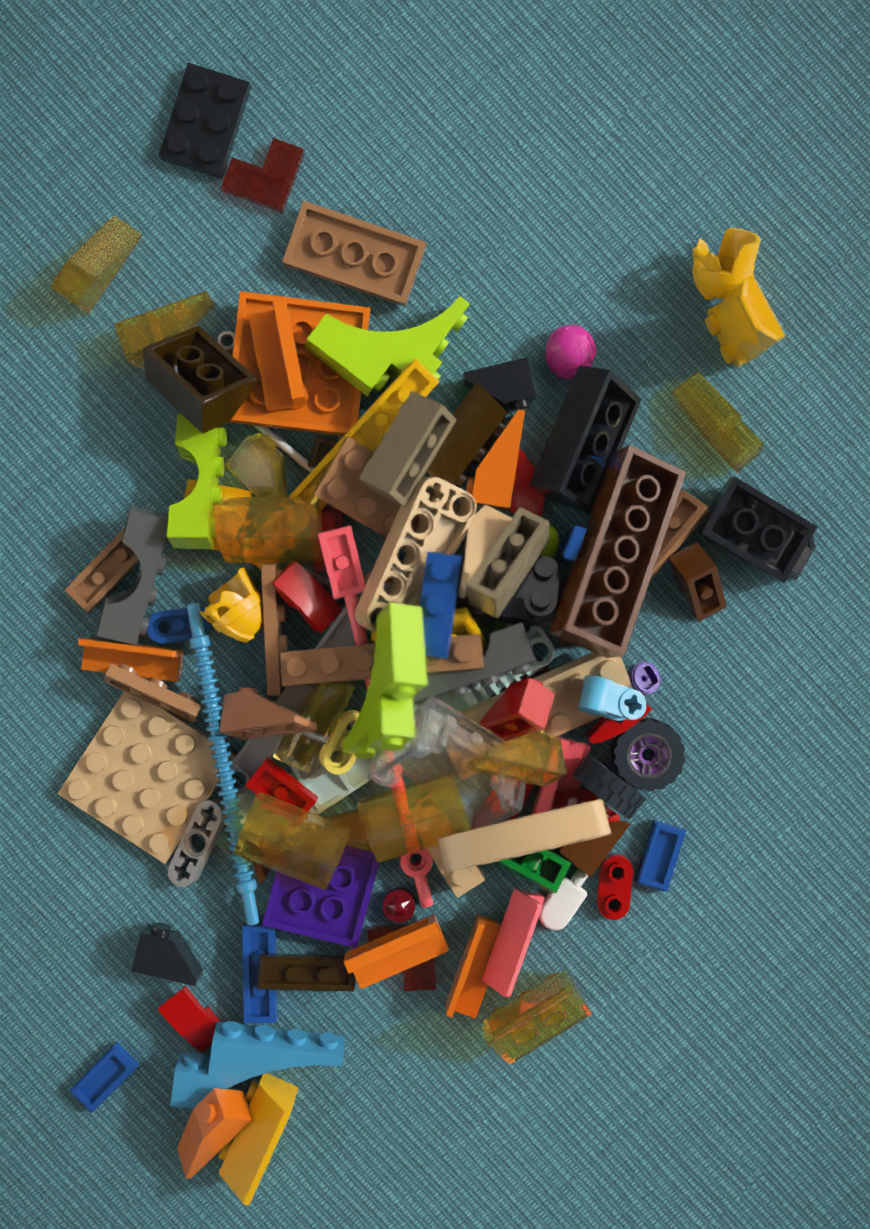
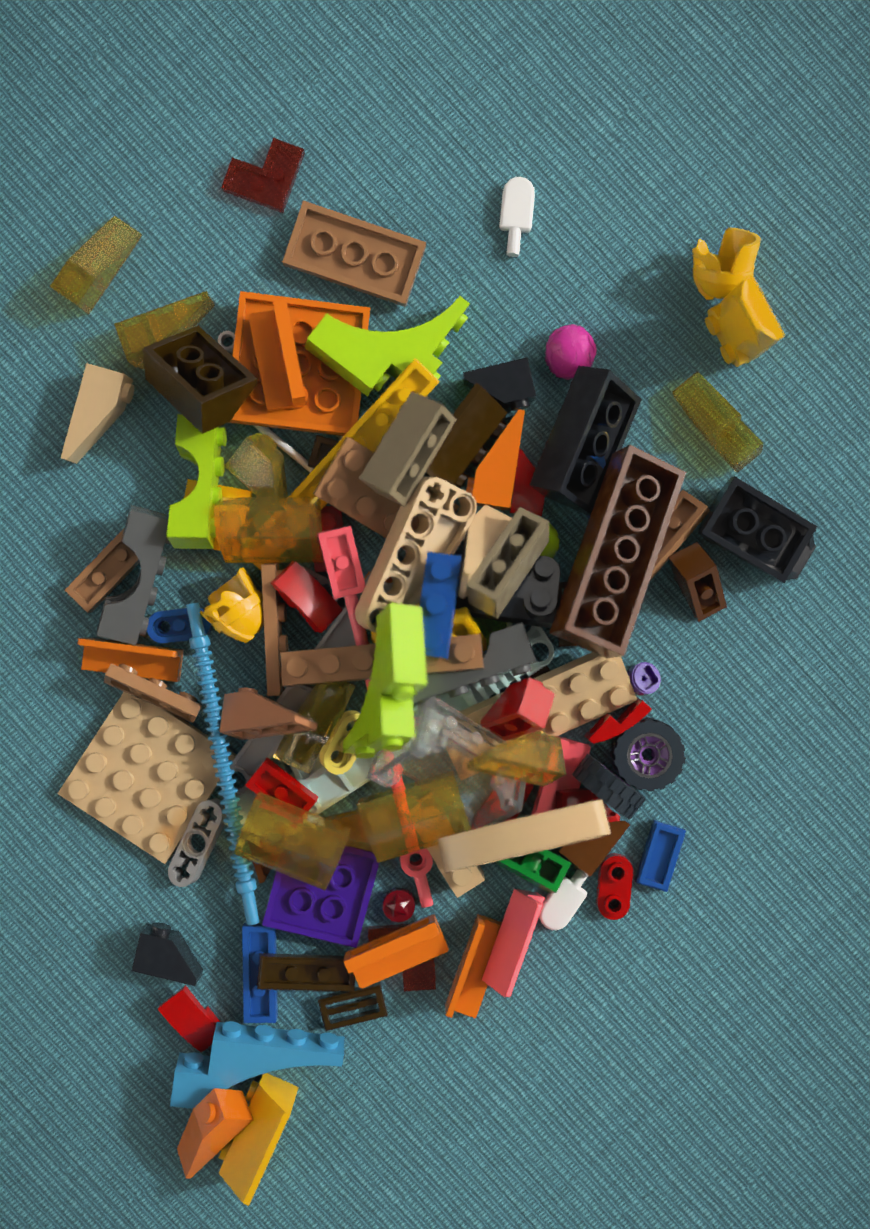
(98, 405): none -> tan slope
(104, 1077): blue tile -> none
(205, 120): black plate -> none
(356, 1018): none -> dark brown tile
(516, 212): none -> white piece
(535, 1017): clear yellow slope -> none
(571, 544): blue tile -> none
(610, 700): medium azure piece -> none

